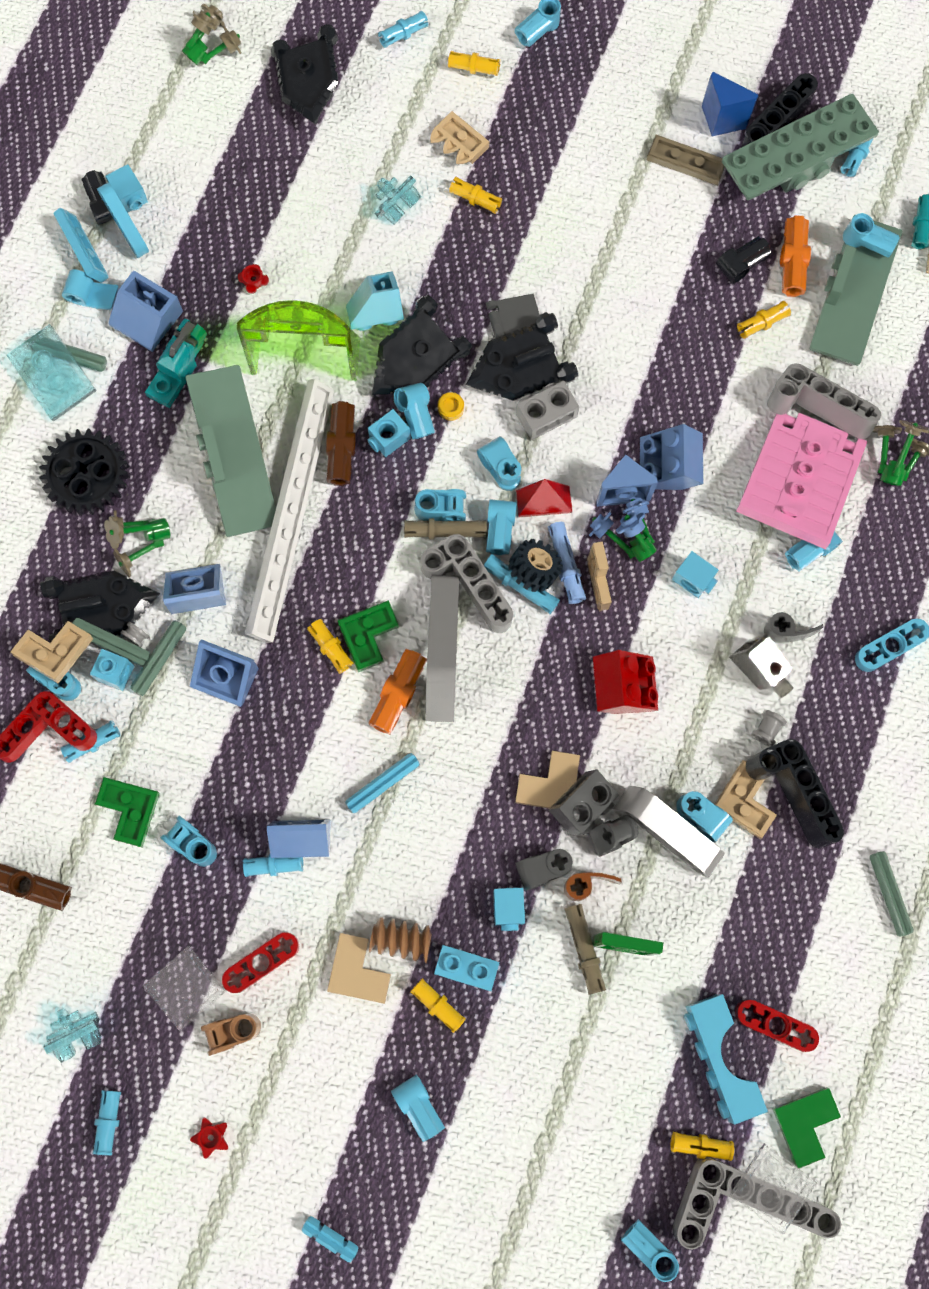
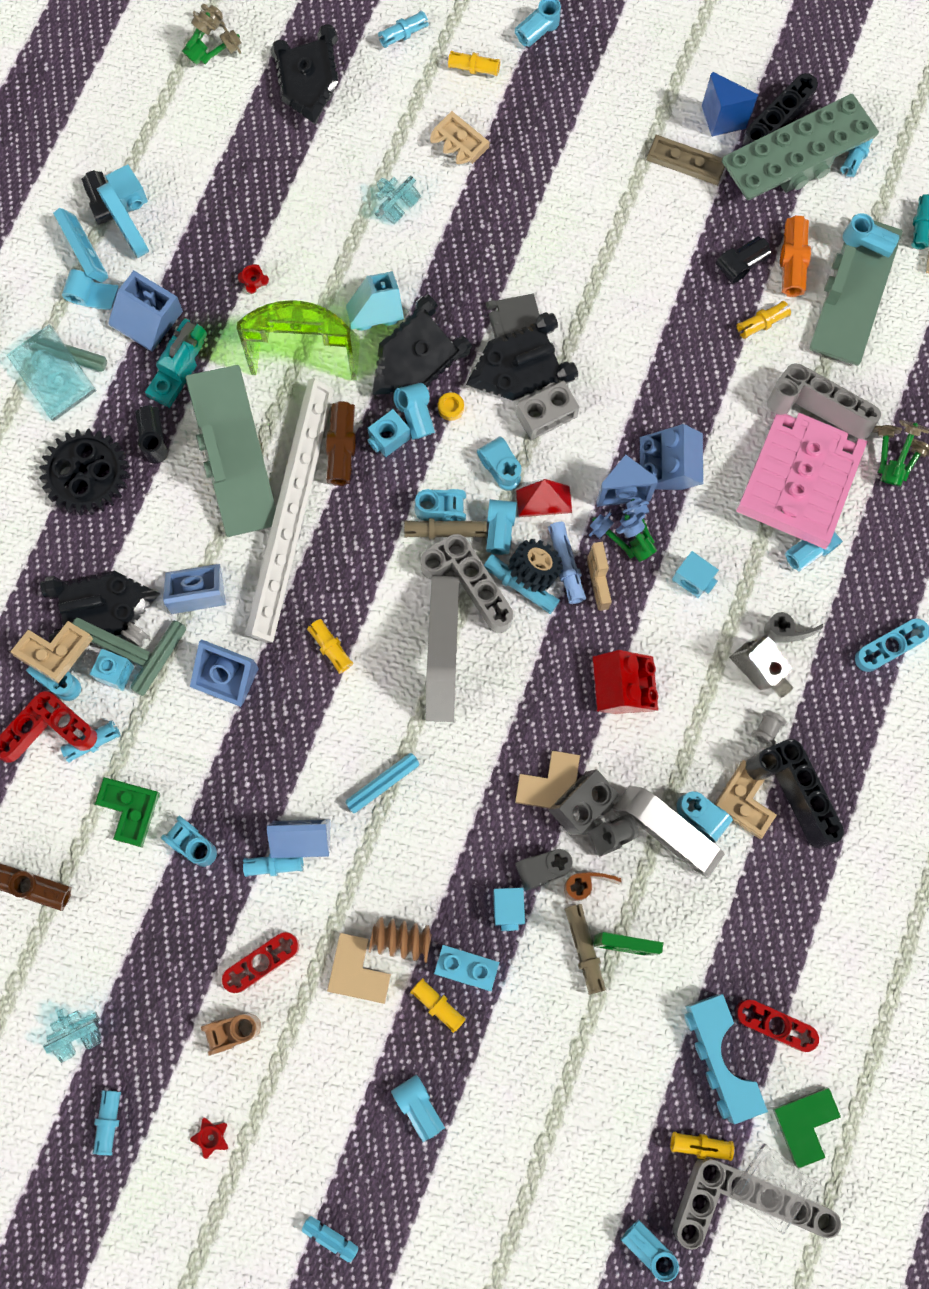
(150, 434): none -> black piece
(153, 529): plant -> none
(184, 988): clear tile -> none
(360, 633): green tile -> none
(398, 691): orange piece -> none
(475, 195): yellow pin -> none
(891, 893): sand green axle -> none

